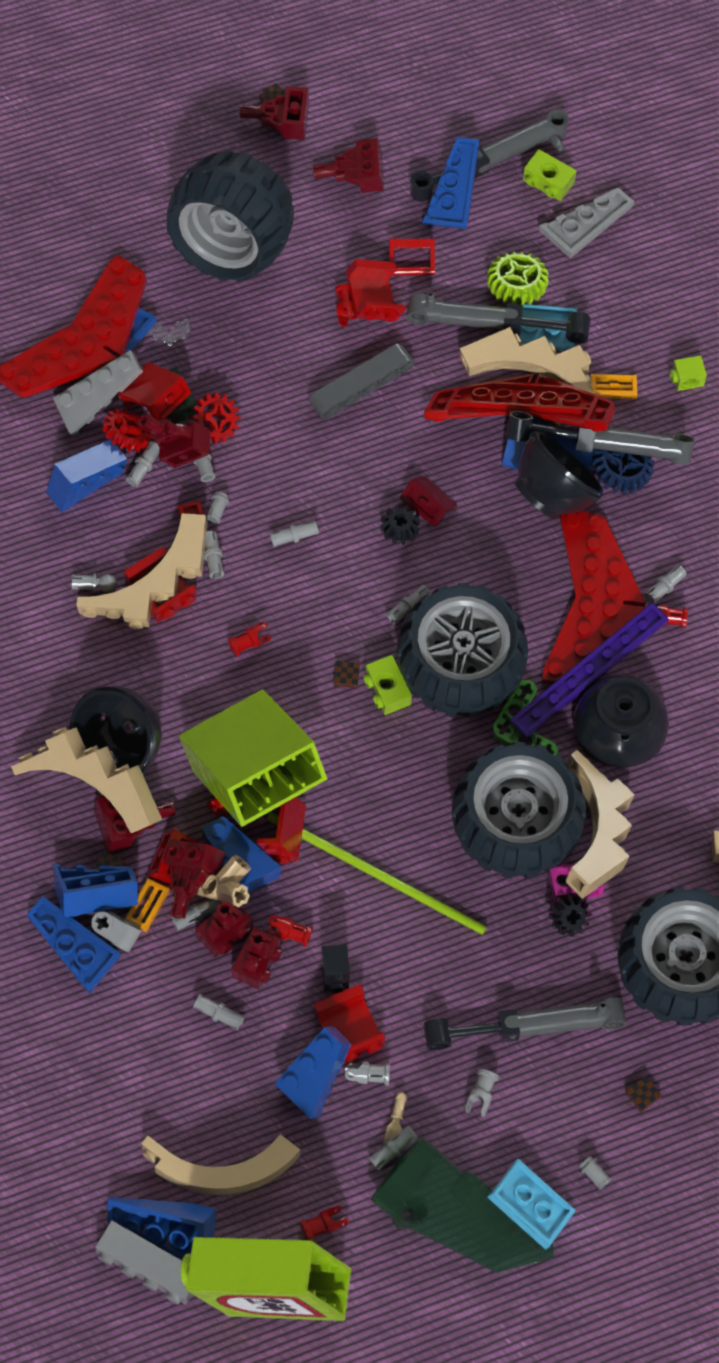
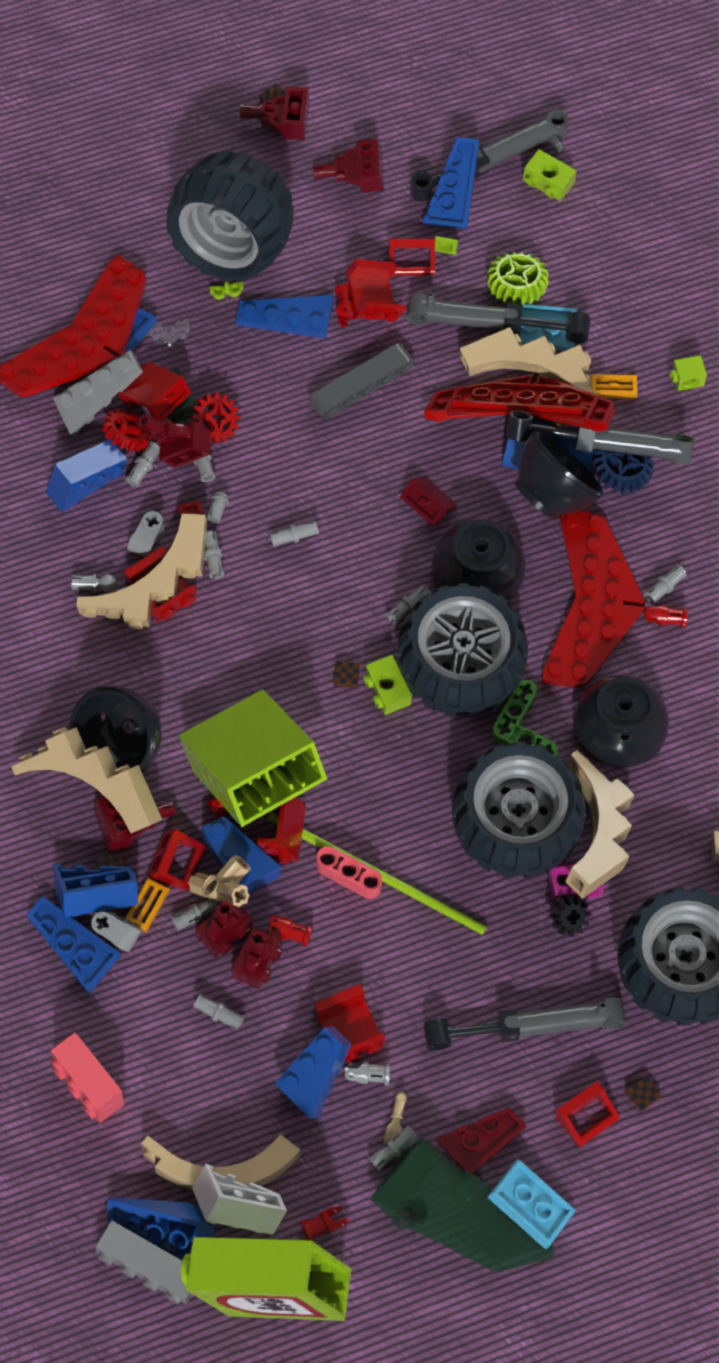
(86, 1078): none -> coral brick
(146, 538): none -> light grey piece
(189, 870): dark red brick -> none
(233, 290): none -> lime piece
(237, 1204): none -> white wedge
(248, 639): red piece -> none
(290, 315): none -> blue wing
(335, 968): black brick -> none
(343, 862): none -> coral beam
(391, 522): black gear -> none
(446, 245): none -> lime slope
(479, 1142): none -> dark red wing
(482, 1090): light grey piece -> none
(497, 568): none -> black piece
(579, 1102): none -> red tile
(584, 224): light grey wing -> none
(588, 670): dark purple tile -> none
(595, 1172): light grey pin -> none

